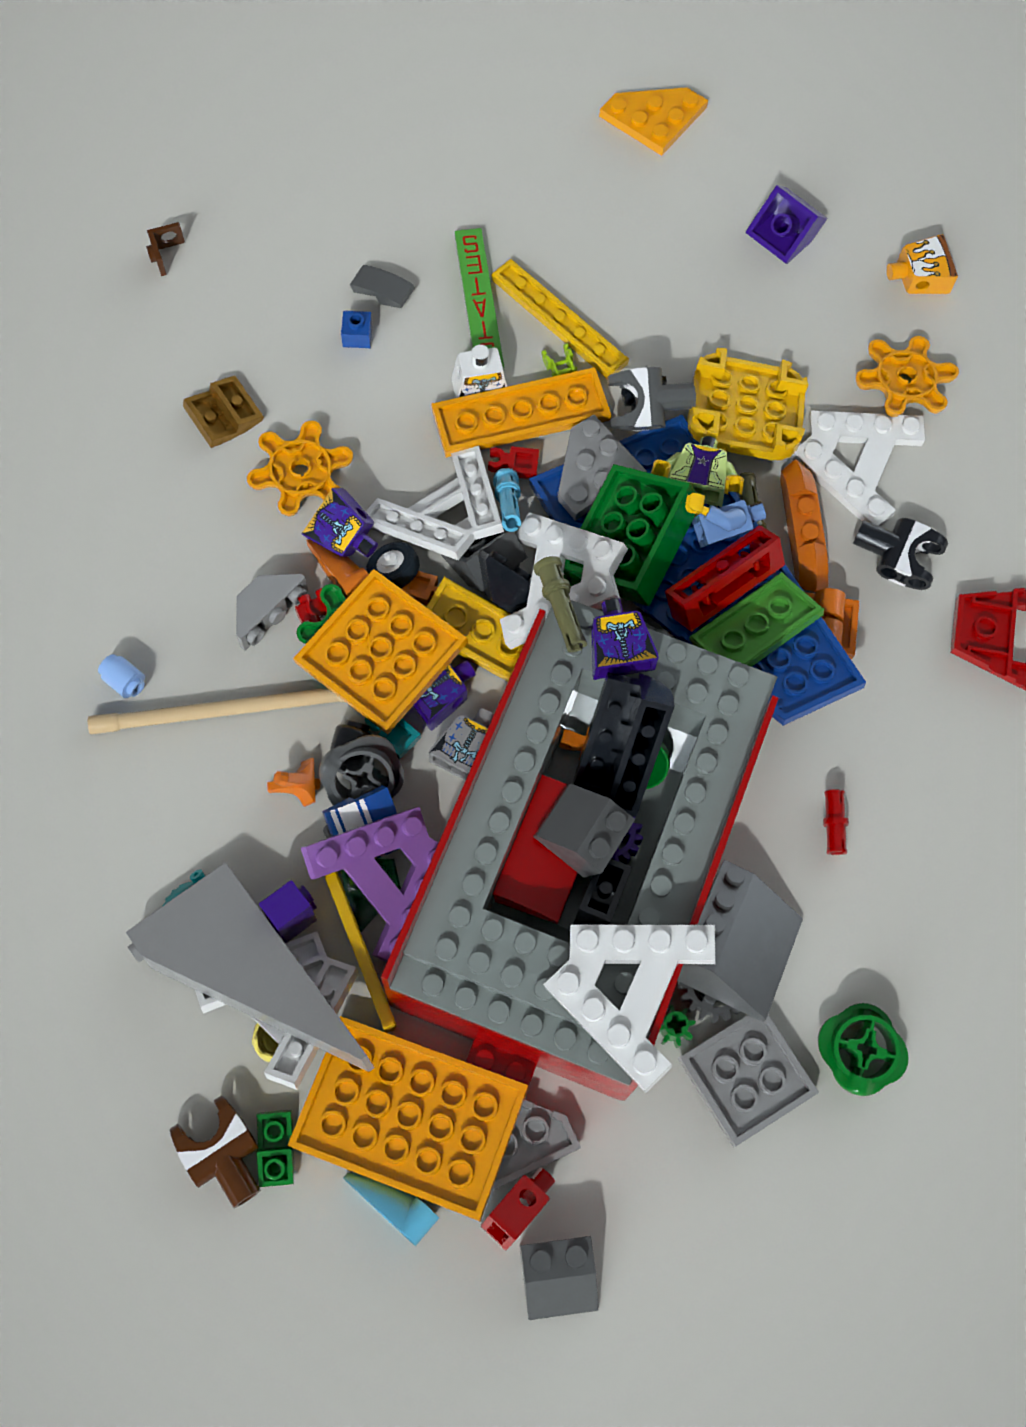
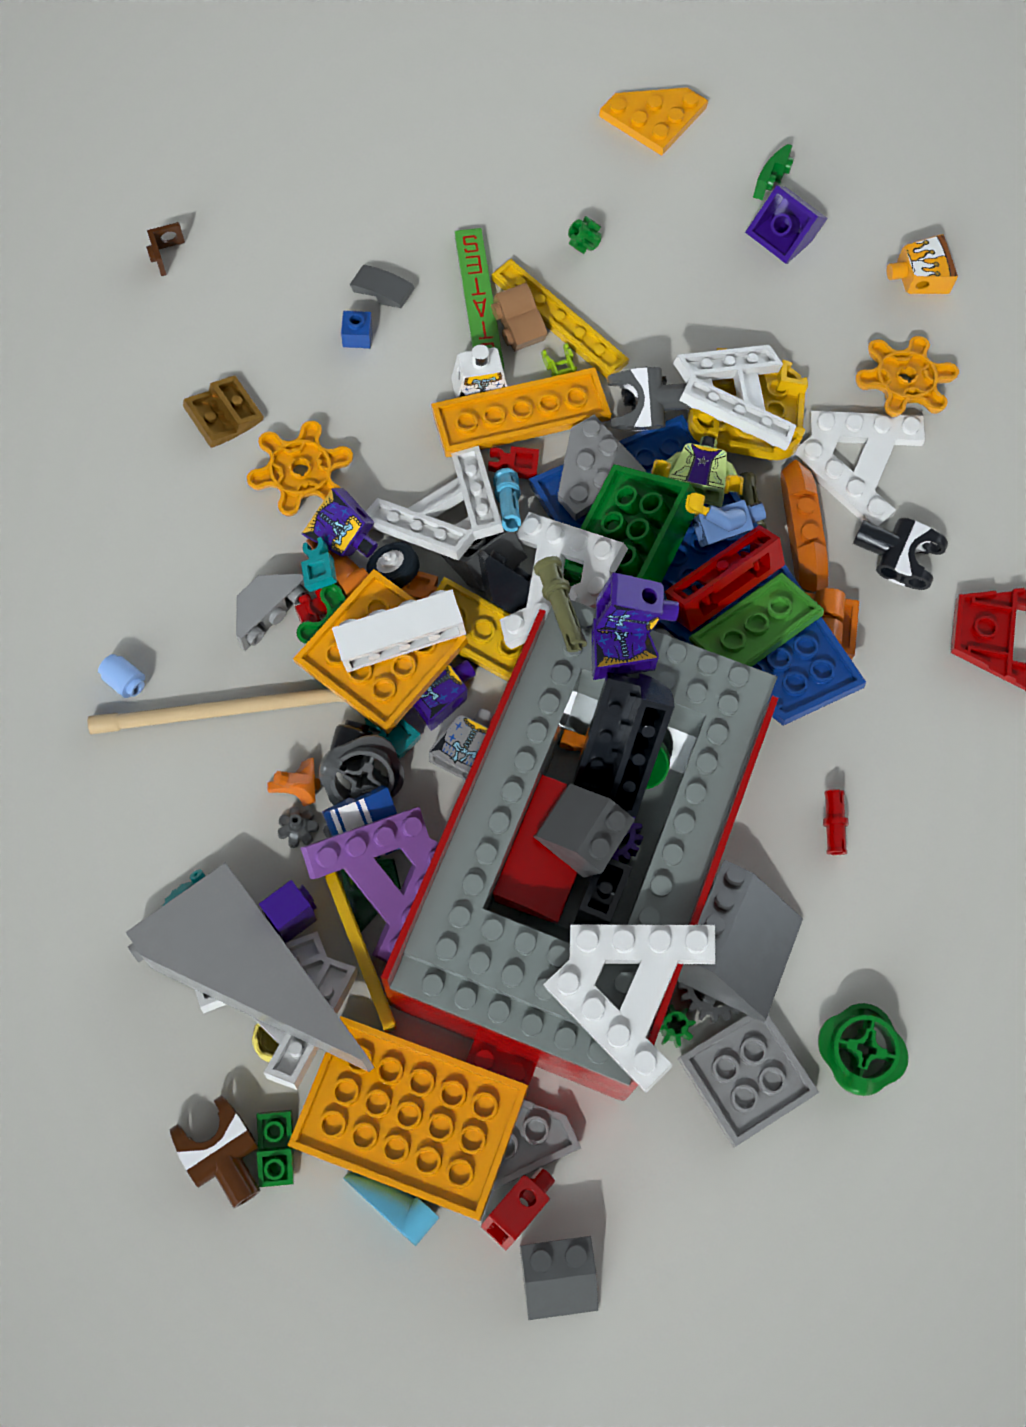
(297, 827): none -> dark grey plant
(319, 568): none -> teal plate
(399, 630): none -> white brick
(519, 317): none -> medium nougat brick
(584, 235): none -> green gear
(632, 605): none -> dark purple torso
(748, 408): none -> white plate
(774, 171): none -> green slope

